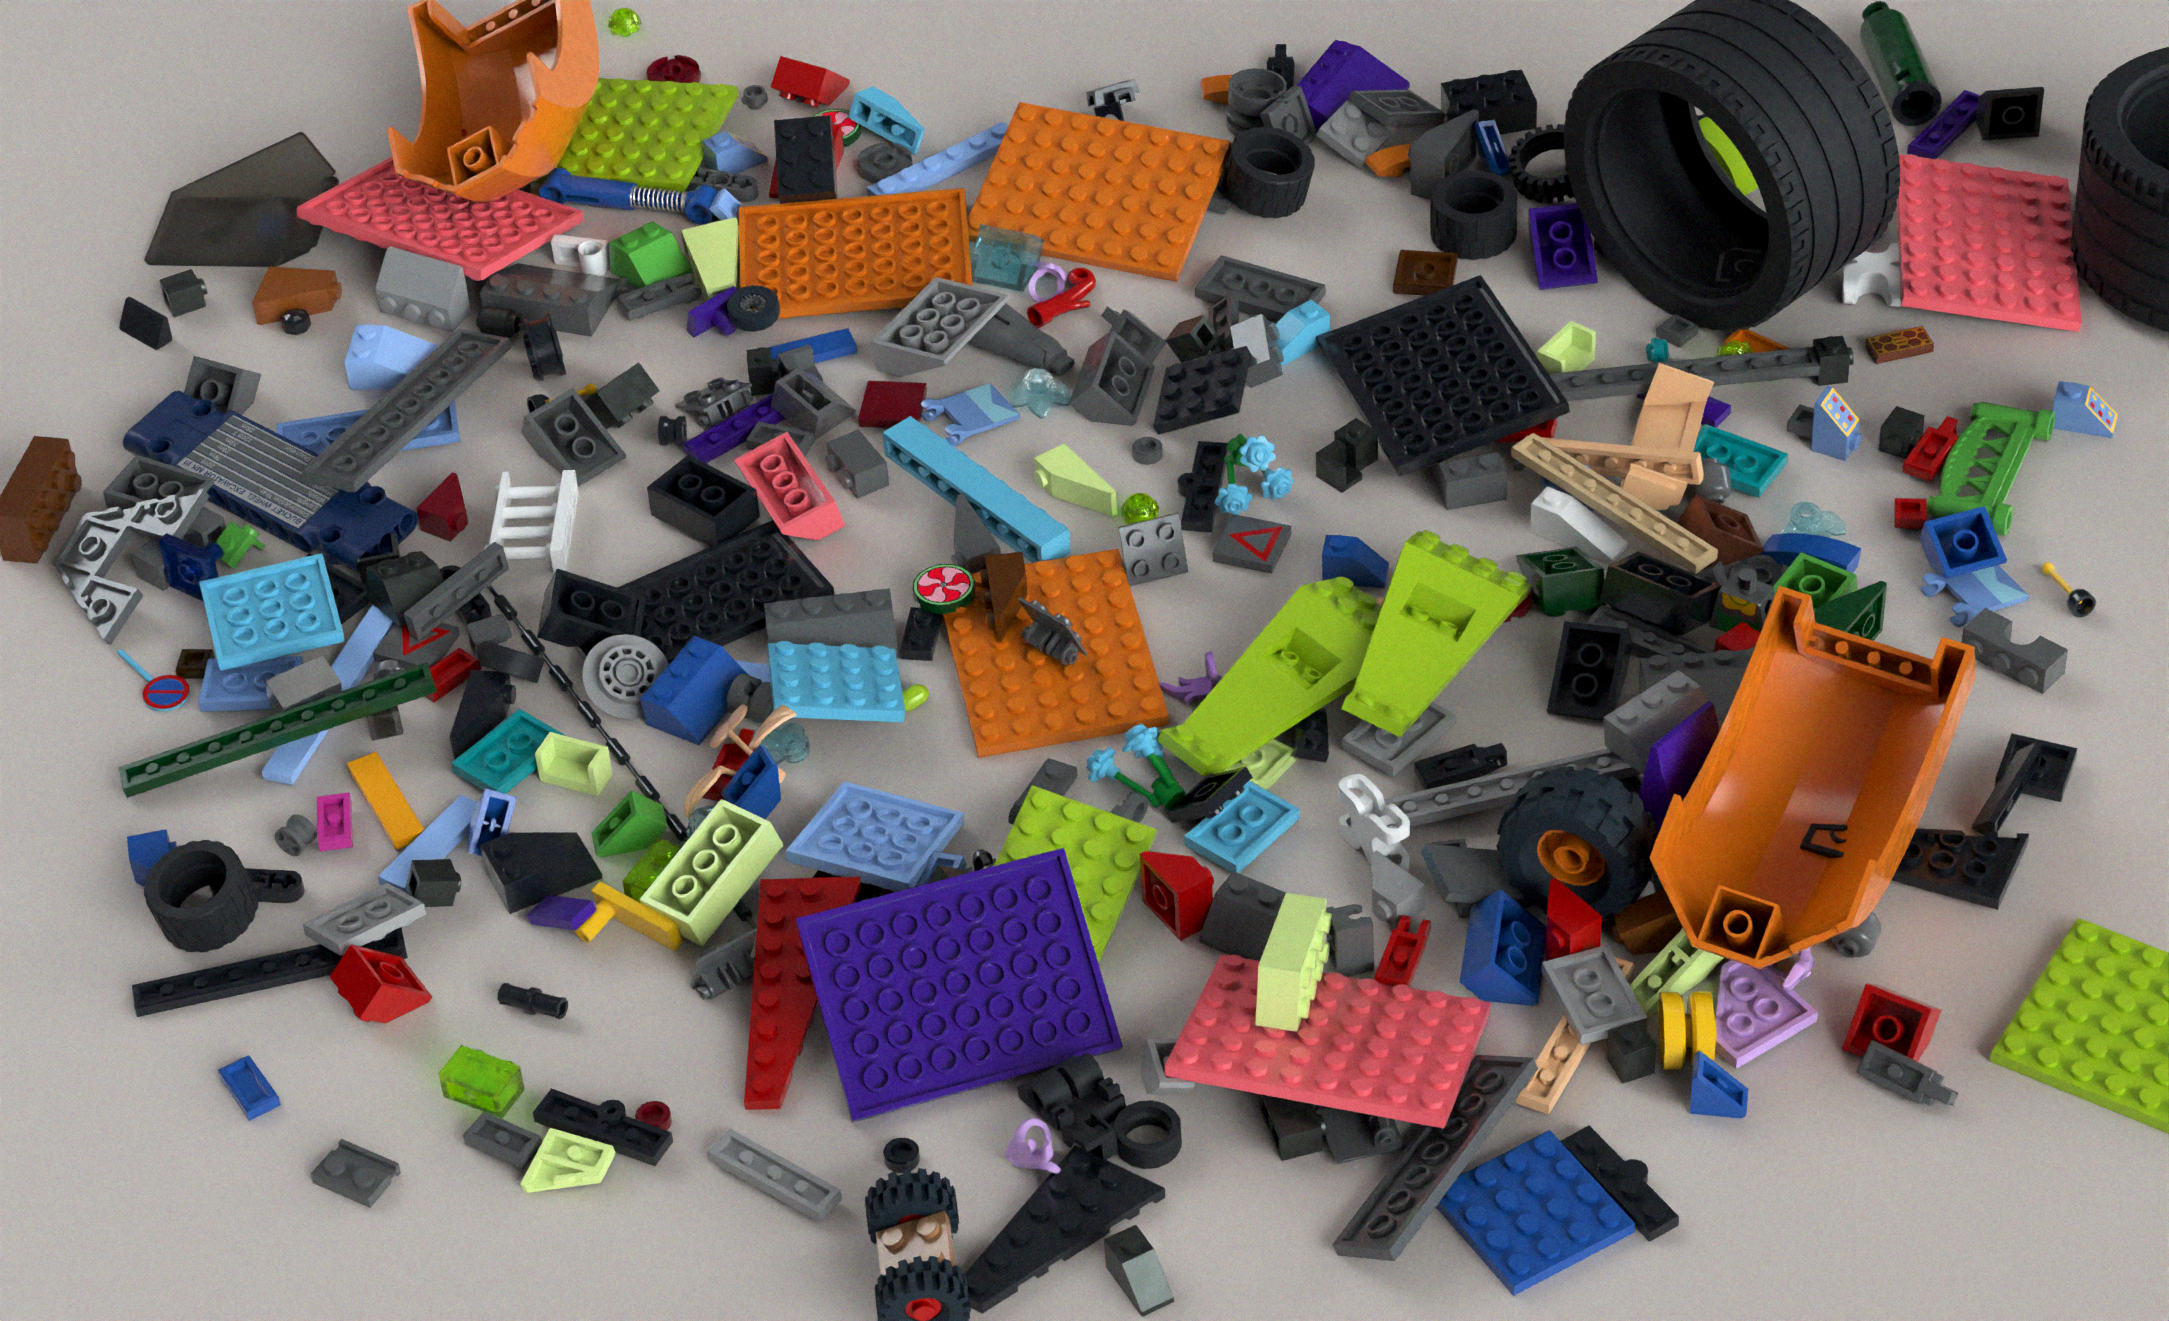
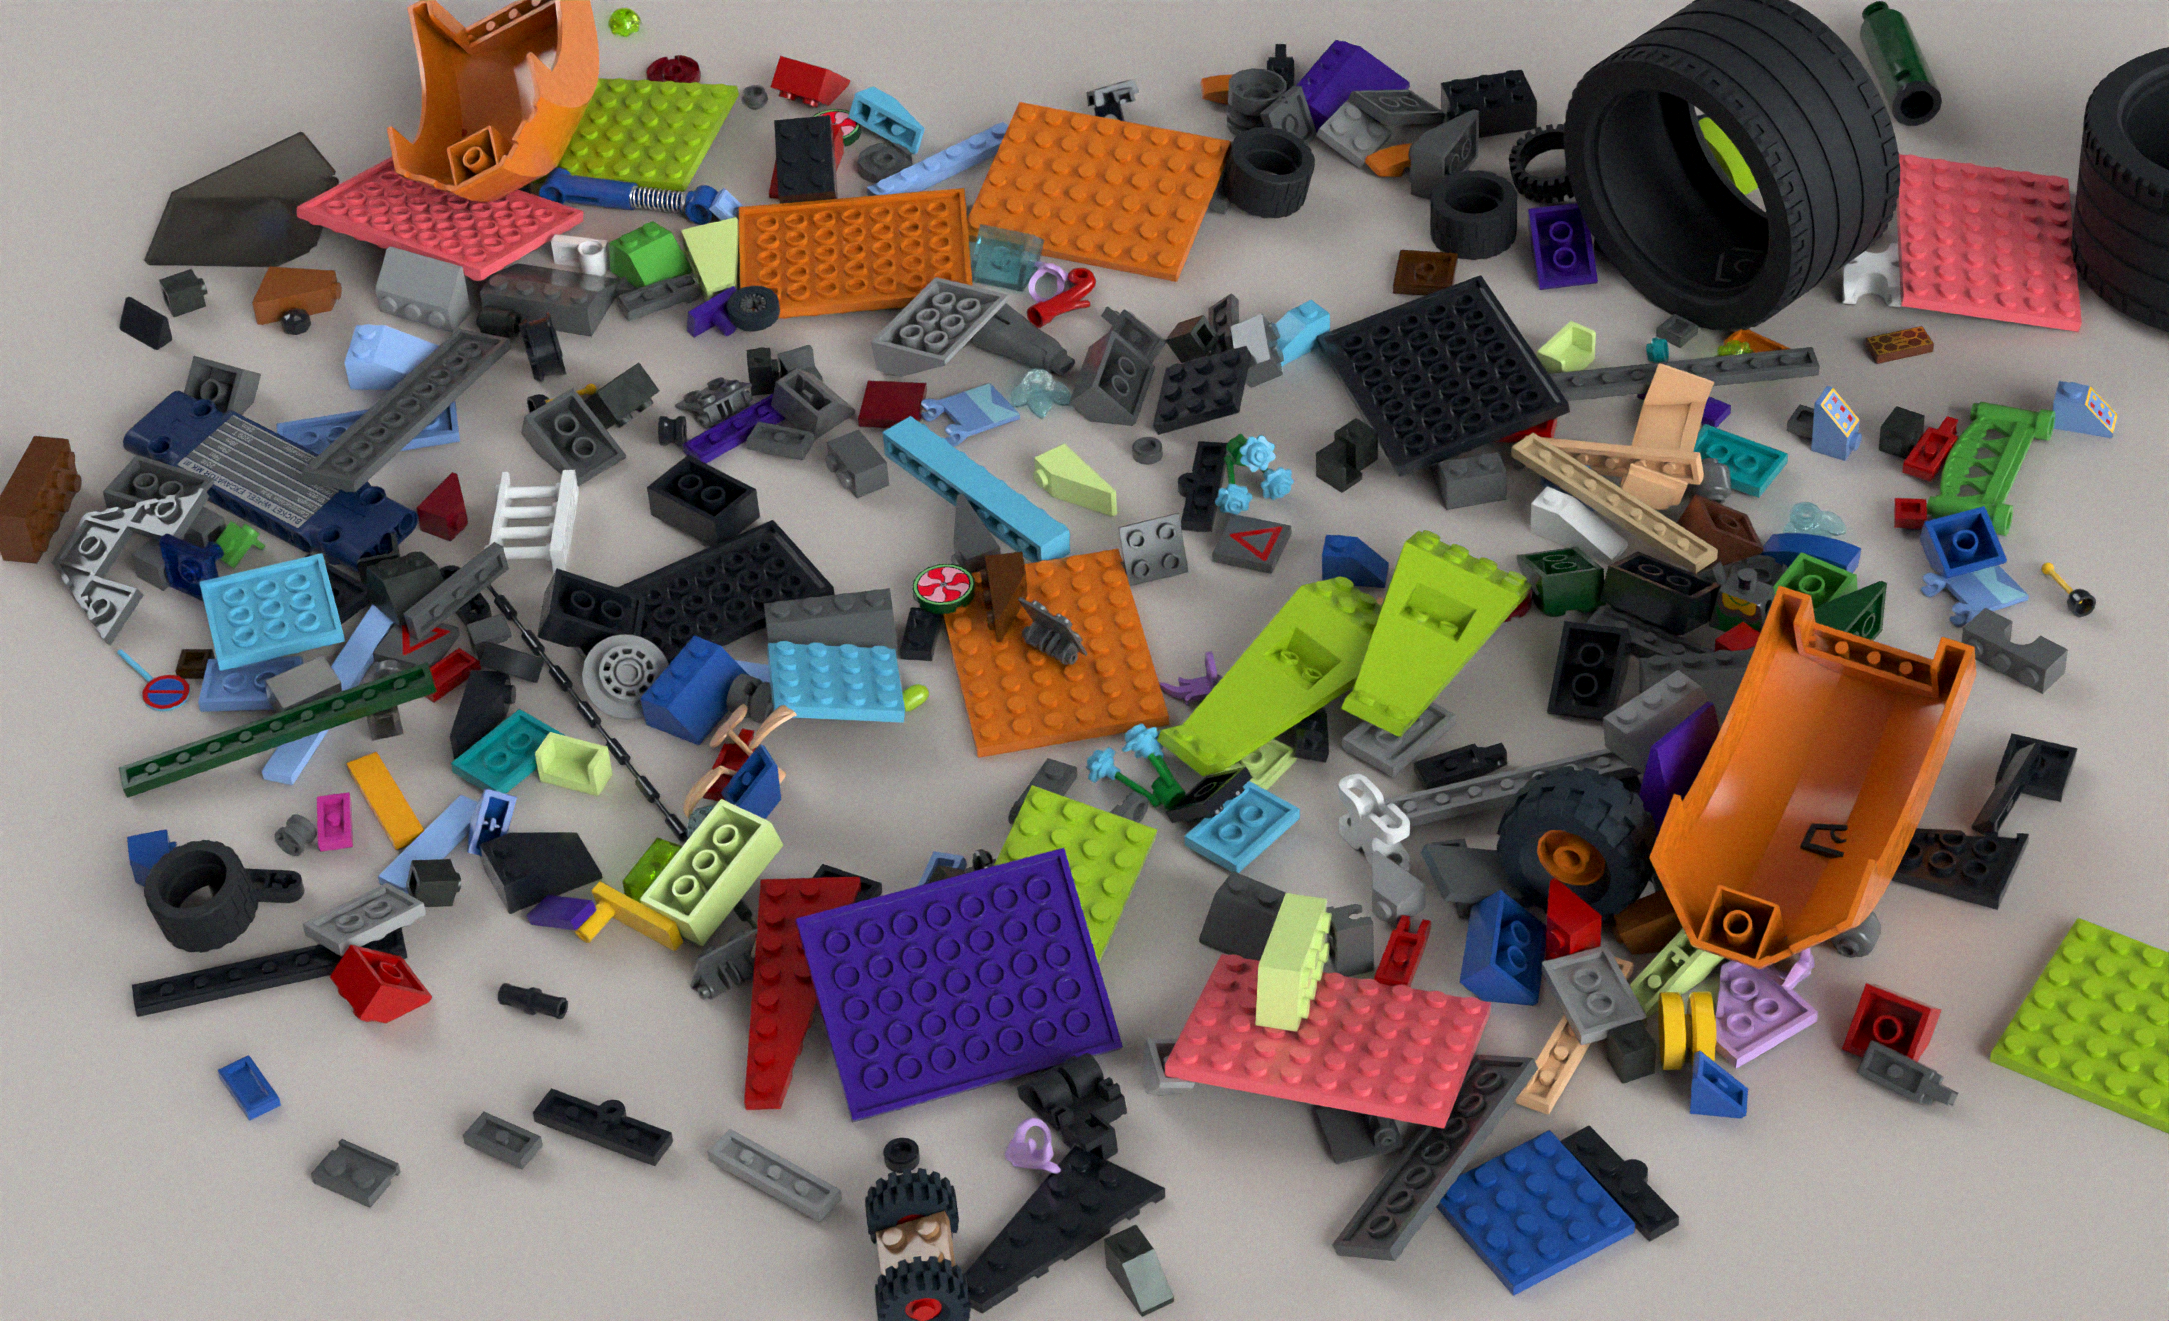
(481, 1081): clear neon green brick -> none
(567, 1162): yellowish green wing -> none
(630, 826): bright green slope -> none
(655, 1114): dark red tile -> none
(731, 153): medium blue slope -> none
(741, 187): dark grey beam -> none
(787, 744): clear light blue plate -> none
(790, 489): coral slope -> none
(824, 346): blue tile -> none
(874, 837): light blue plate -> none
(1139, 508): clear neon green plate -> none
(1148, 1155): black tyre -> none
(1176, 891): red slope -> none
(1257, 288): dark grey plate -> none
(1293, 1126): pearl dark grey brick -> none
(1491, 148): blue slope -> none
(1833, 359): pearl dark grey brick -> none
(1945, 127): dark purple tile -> none
(2010, 113): pearl dark grey slope -> none

